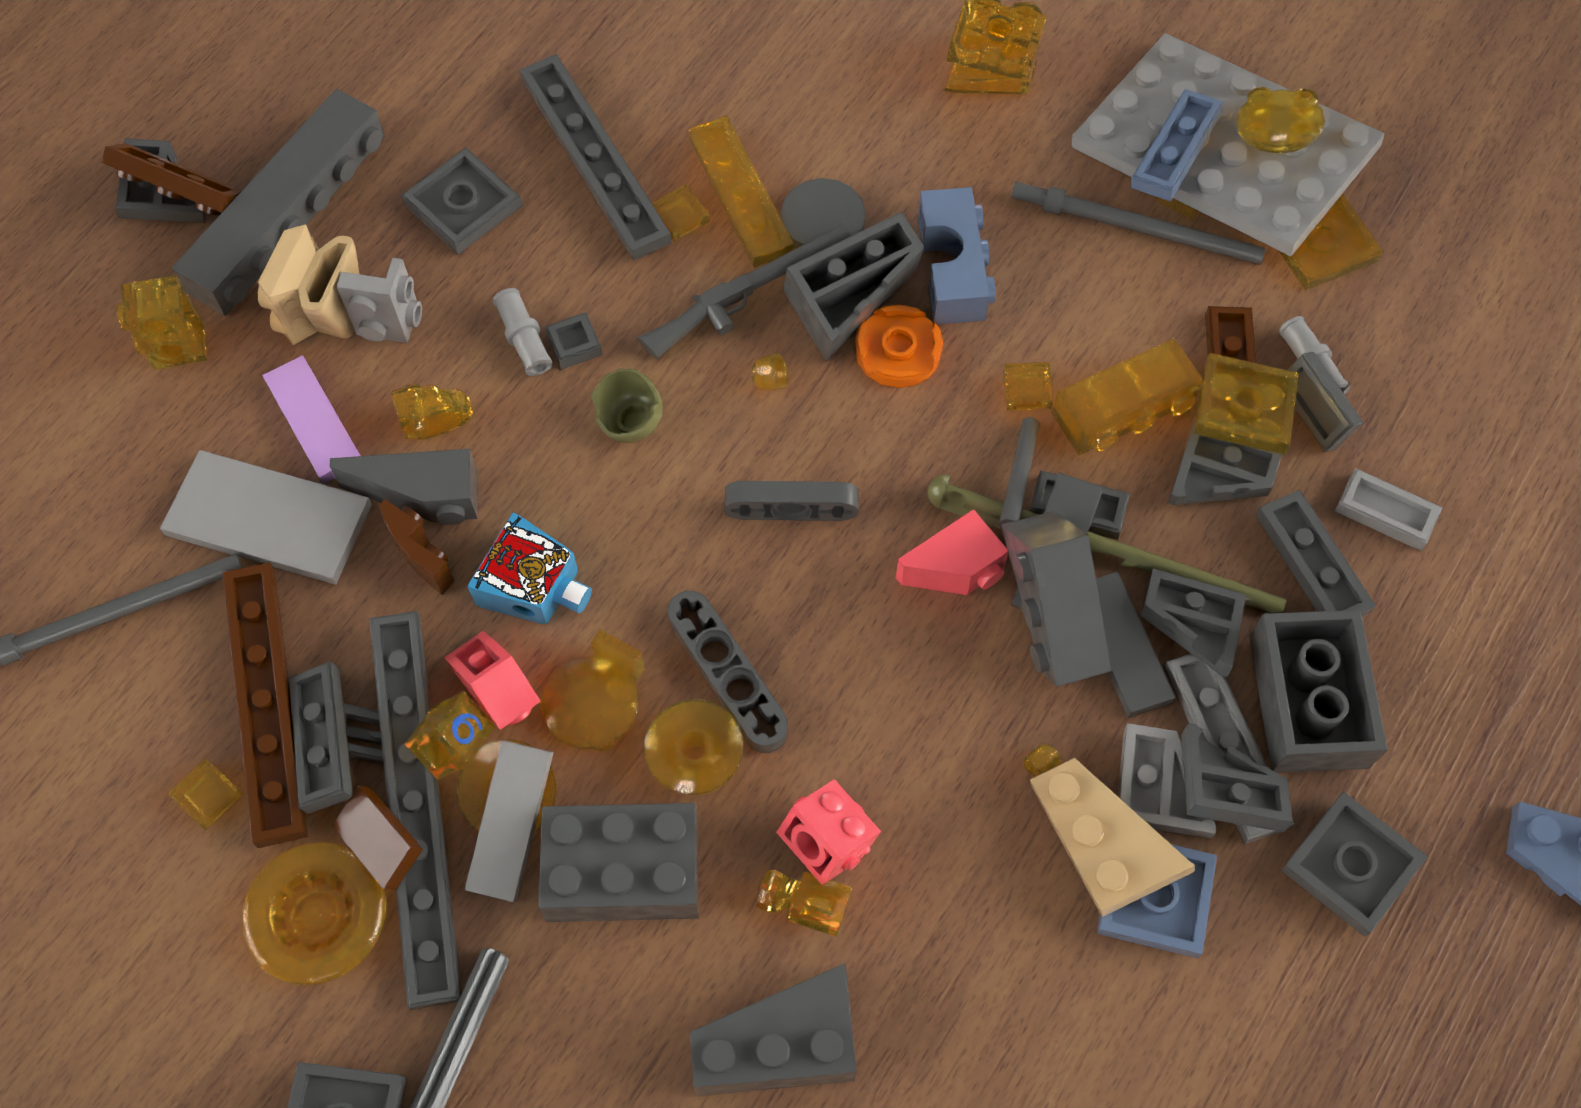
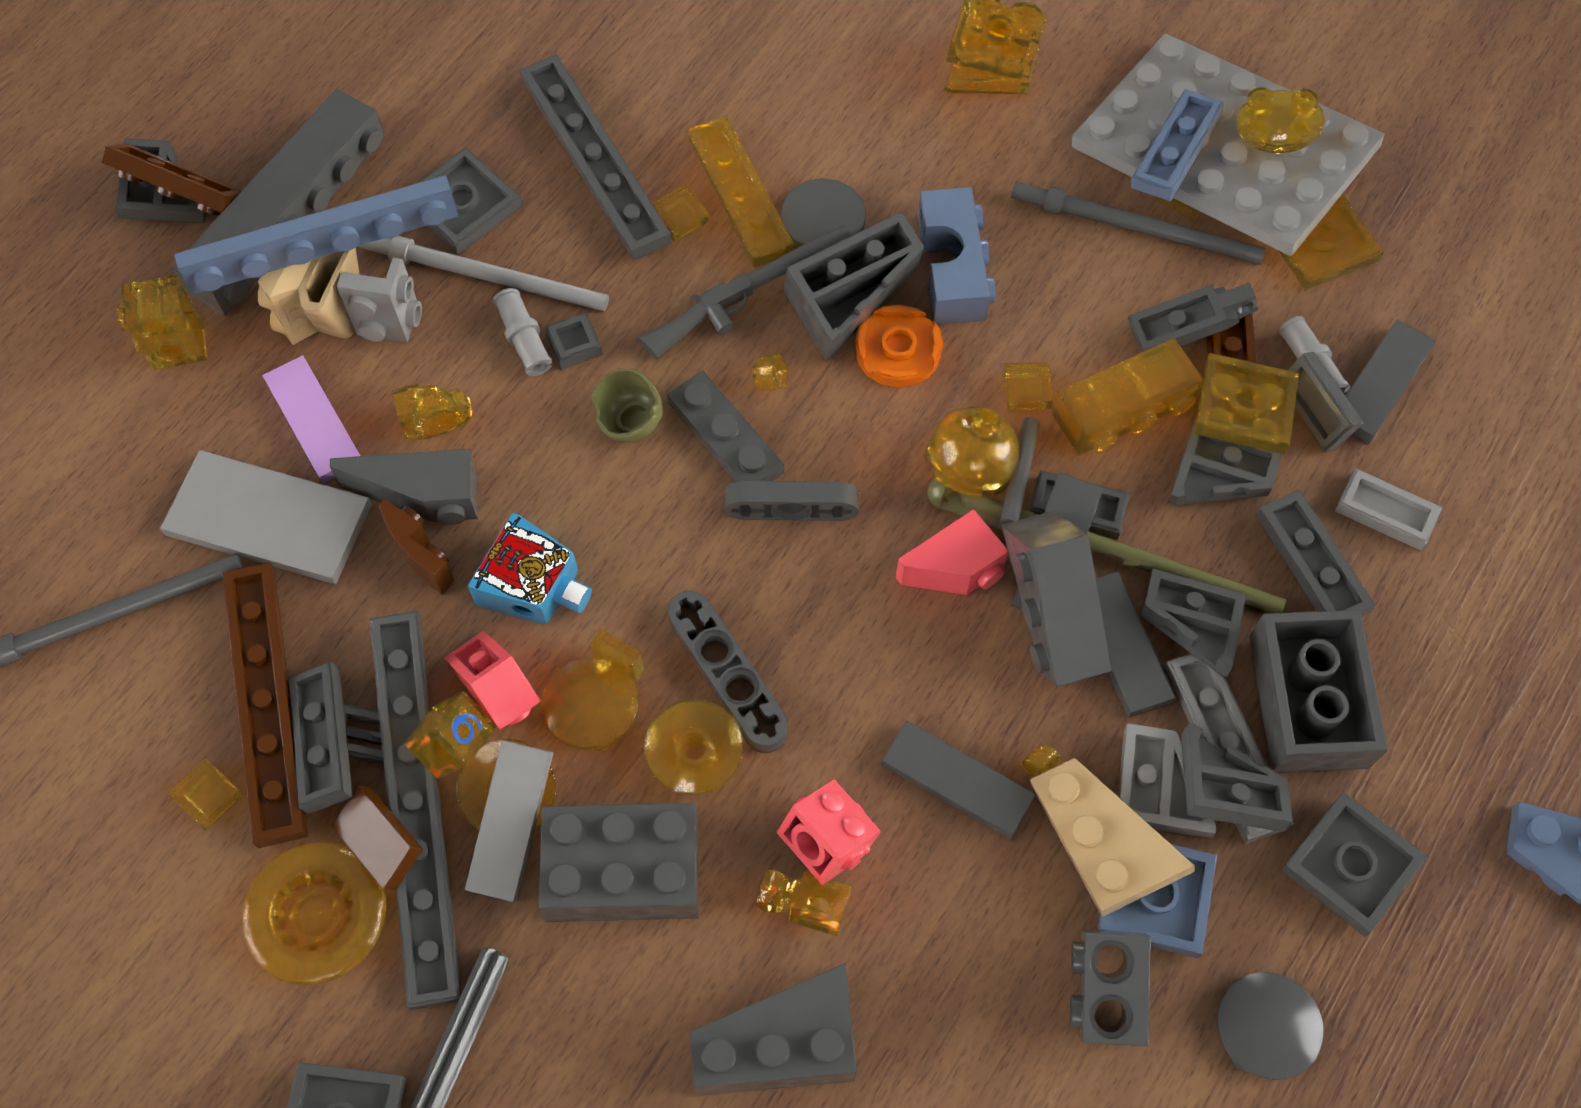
(316, 235): none -> sand blue plate
(406, 249): none -> light grey bar
(724, 431): none -> dark grey plate
(958, 780): none -> dark grey tile
(973, 451): none -> clear yellow cylinder
(1127, 985): none -> dark grey brick
(1192, 316): none -> dark grey hinge
(1270, 1026): none -> dark grey dish
(1387, 376): none -> dark grey tile

